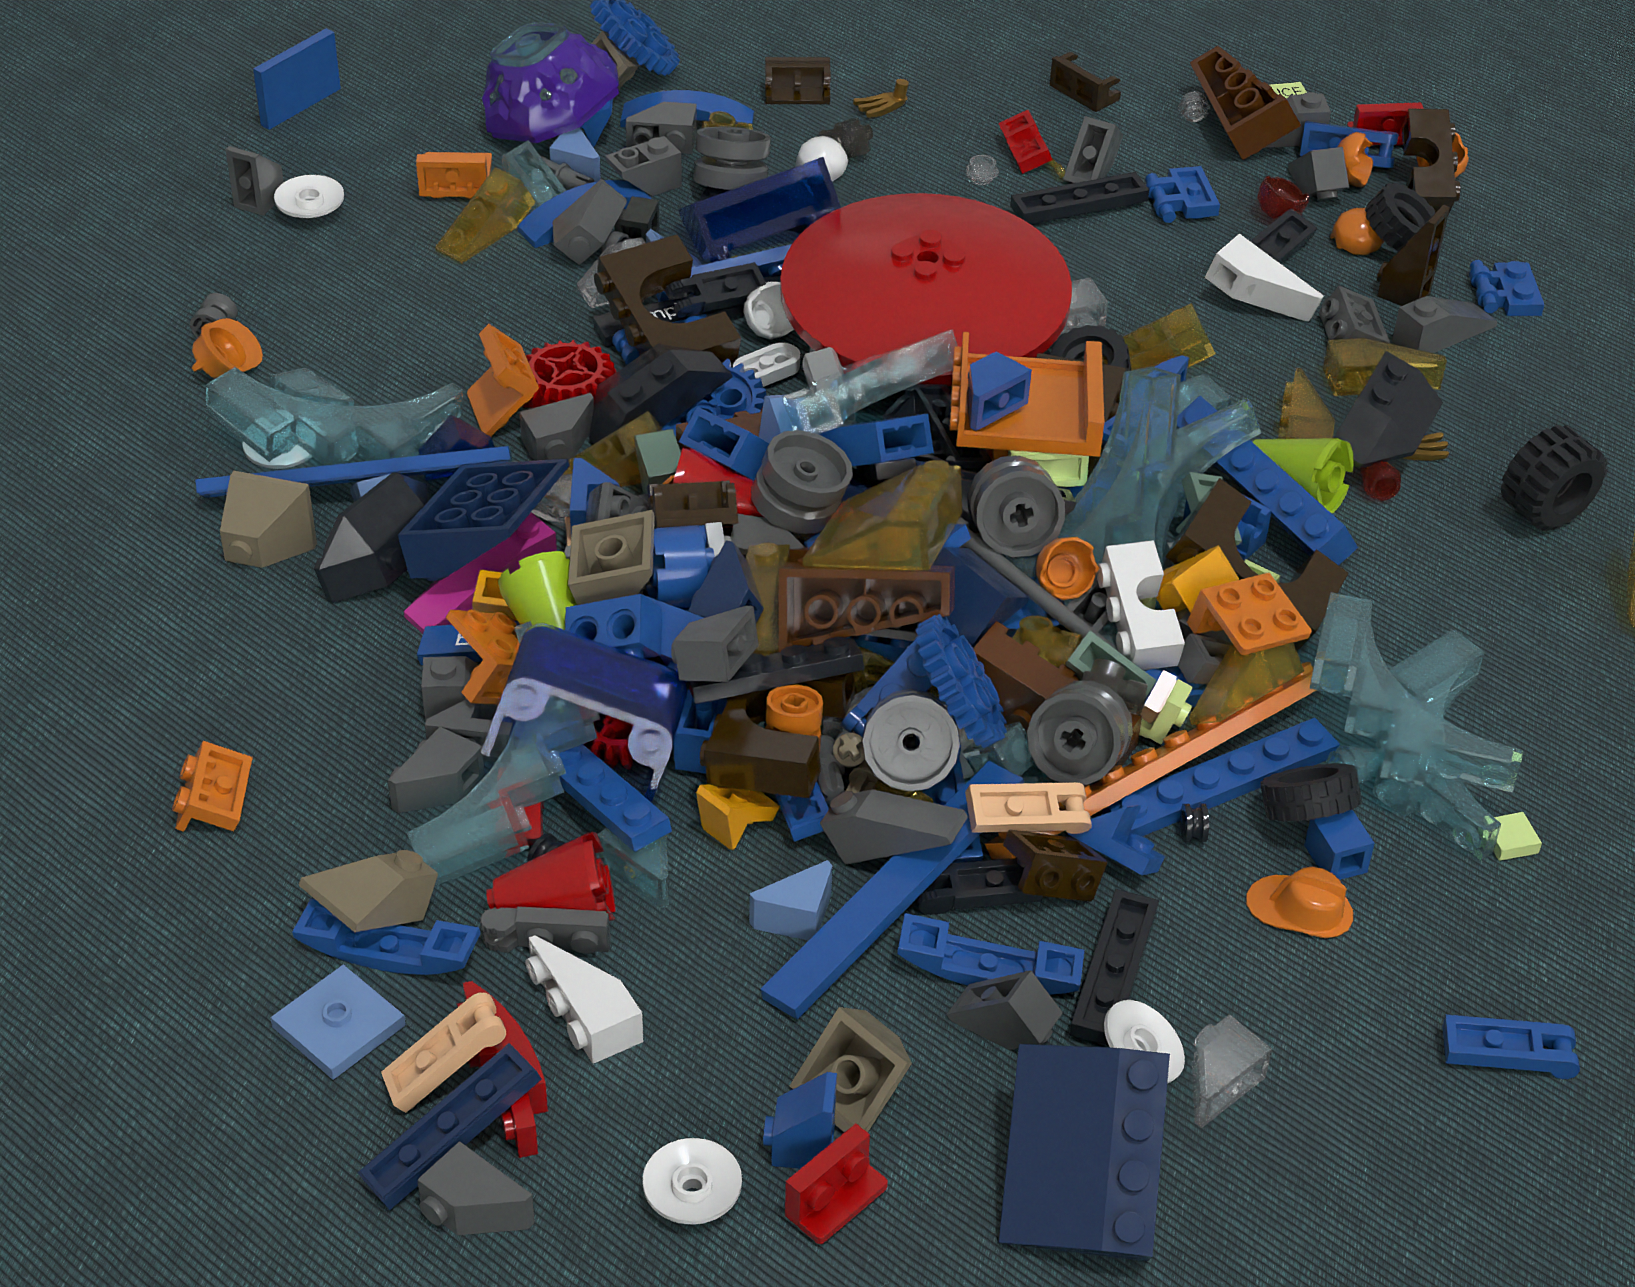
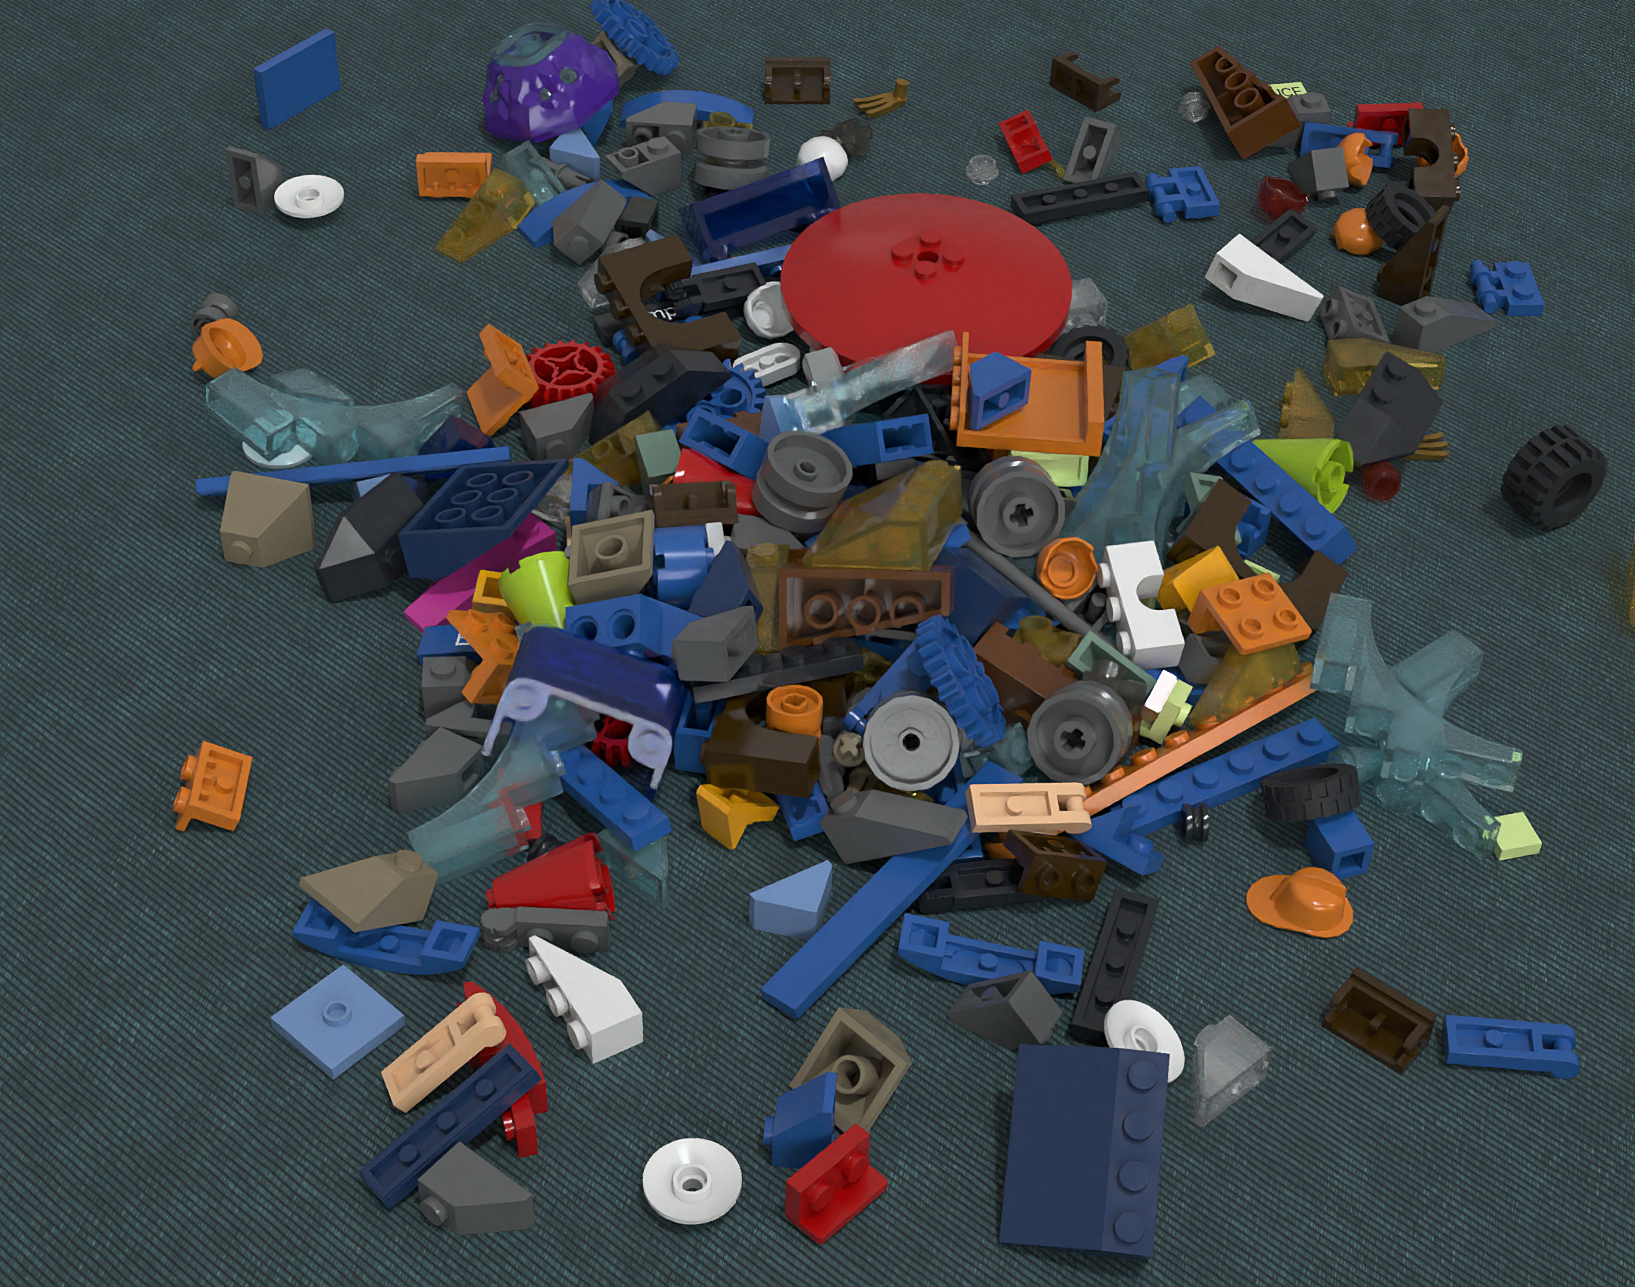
(1379, 1021): none -> dark brown hinge

